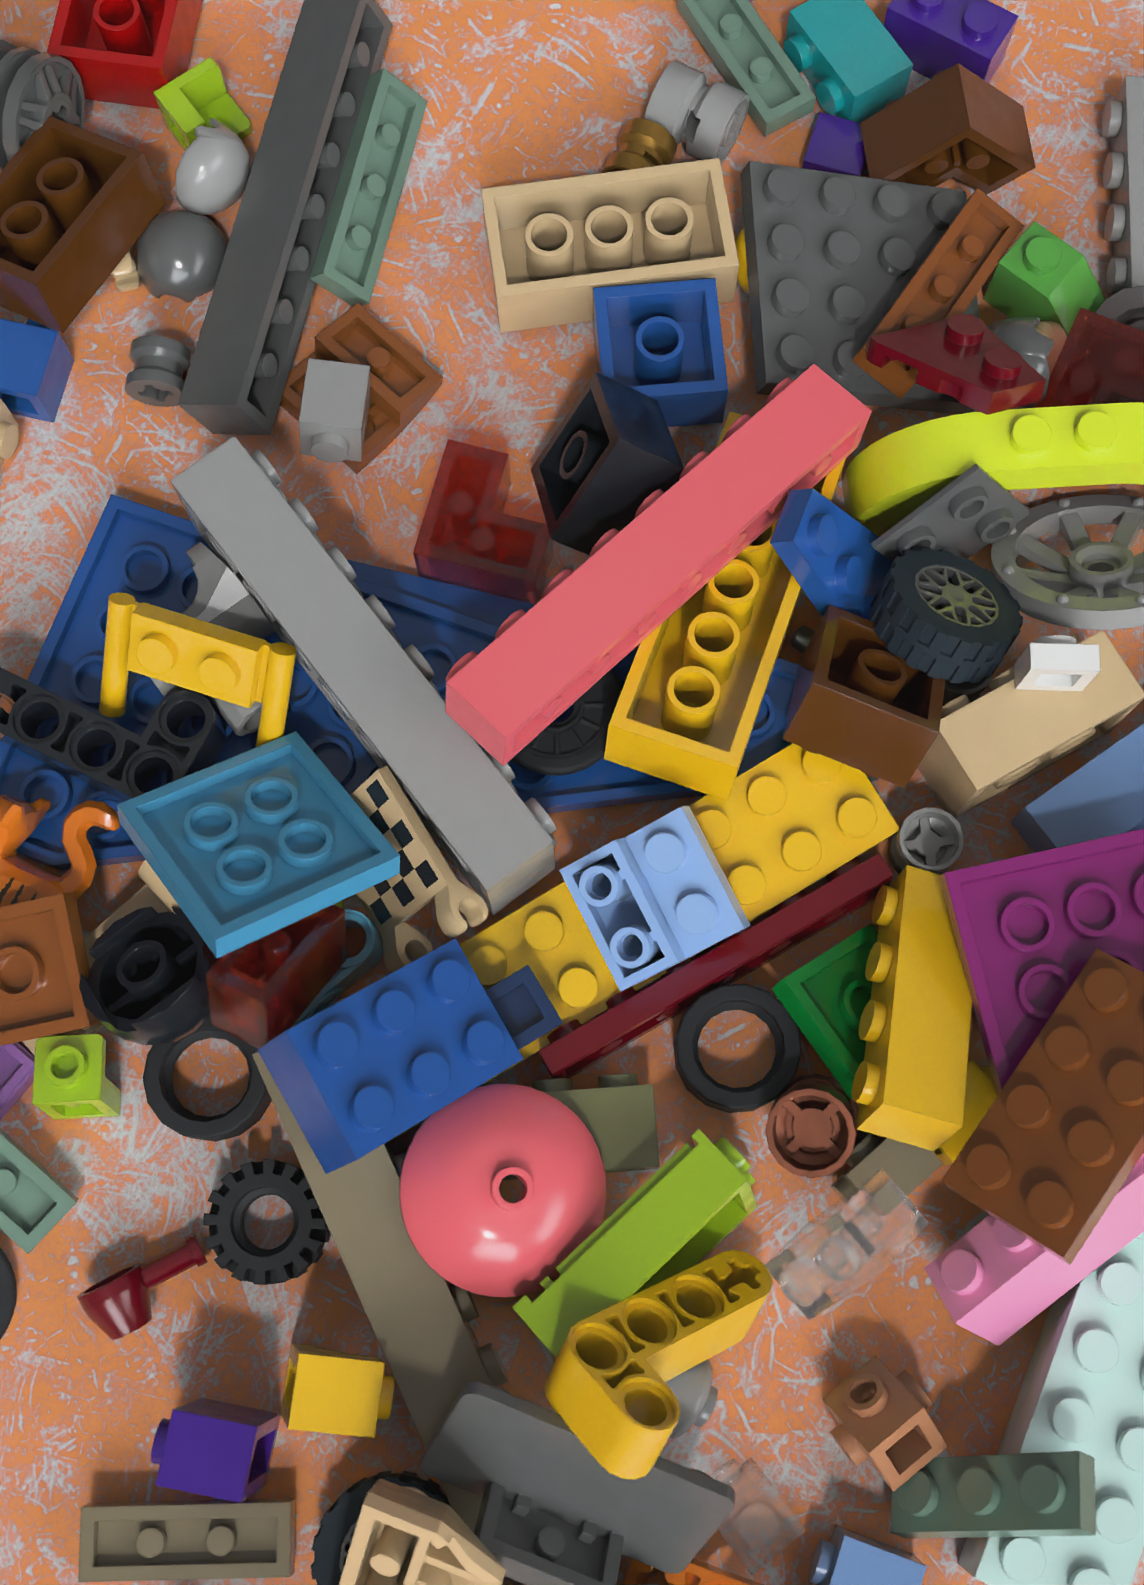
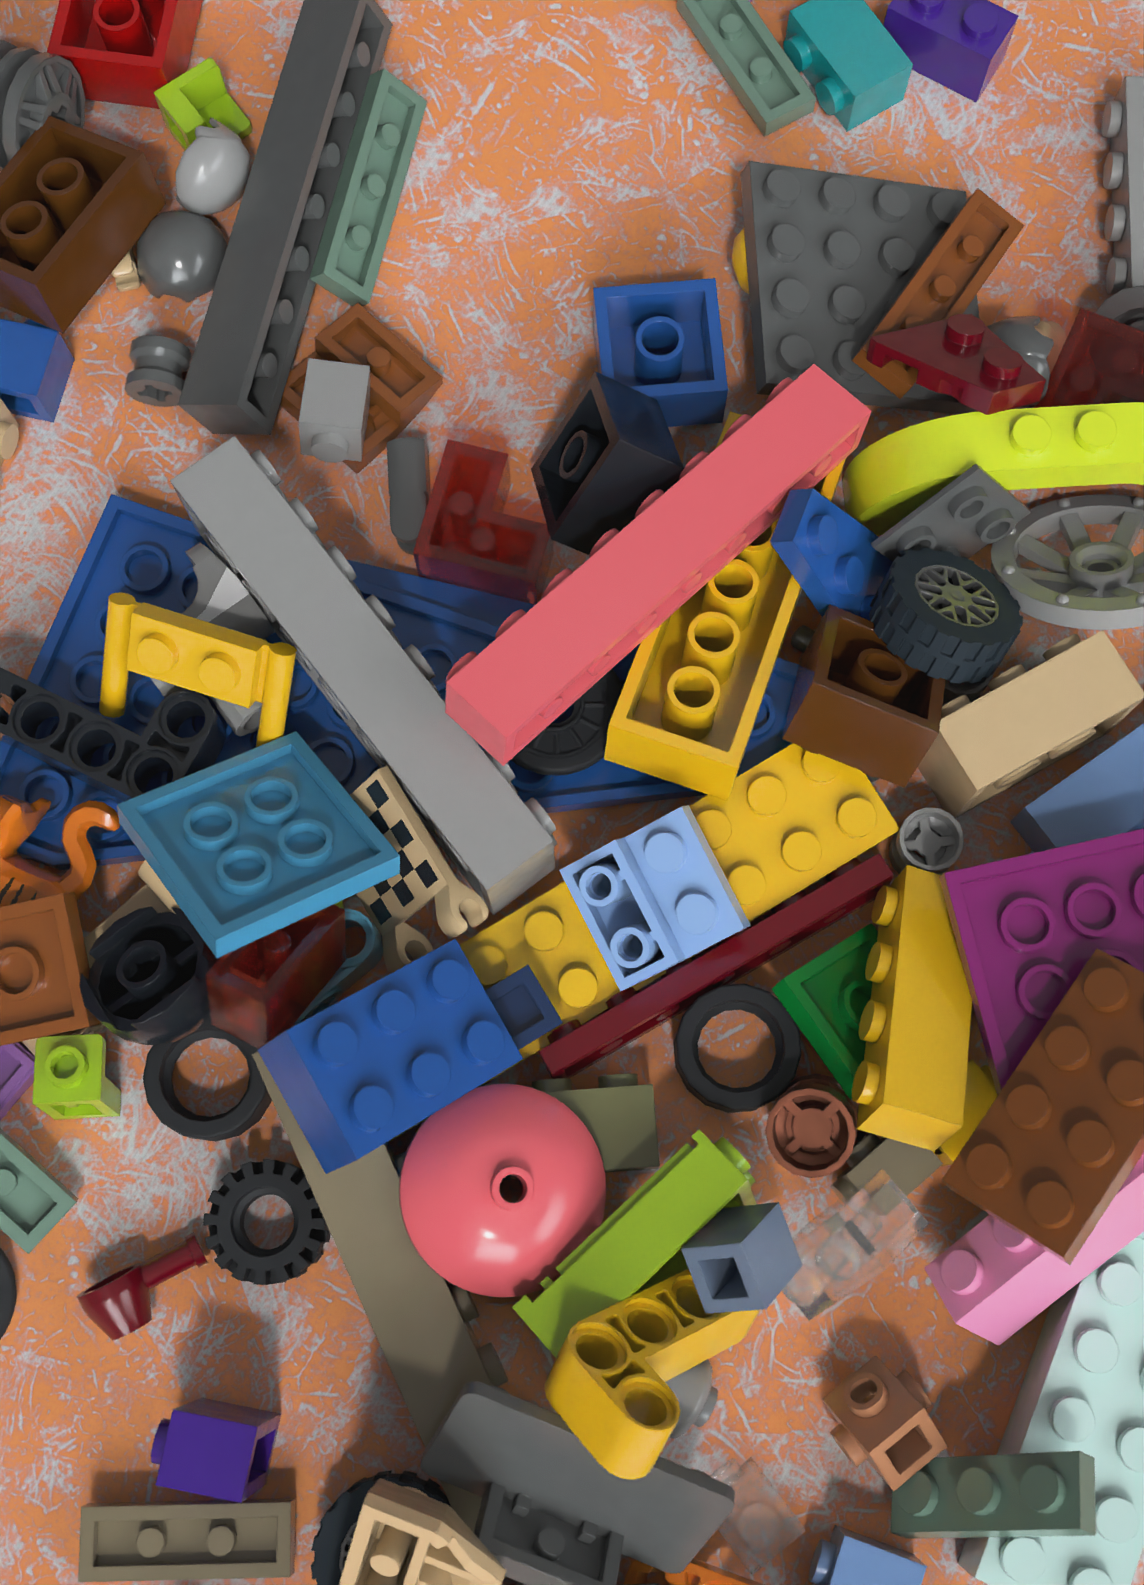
(335, 1391): yellow arch -> none
(408, 488): none -> dark grey bar
(605, 230): tan brick -> none
(641, 146): pearl gold wheel -> none
(696, 113): light grey wheel -> none
(742, 1258): none -> sand blue brick
(835, 146): dark purple tile -> none
(950, 130): reddish brown brick -> none
(1044, 280): bright green slope -> none
(1057, 664): white plate -> none

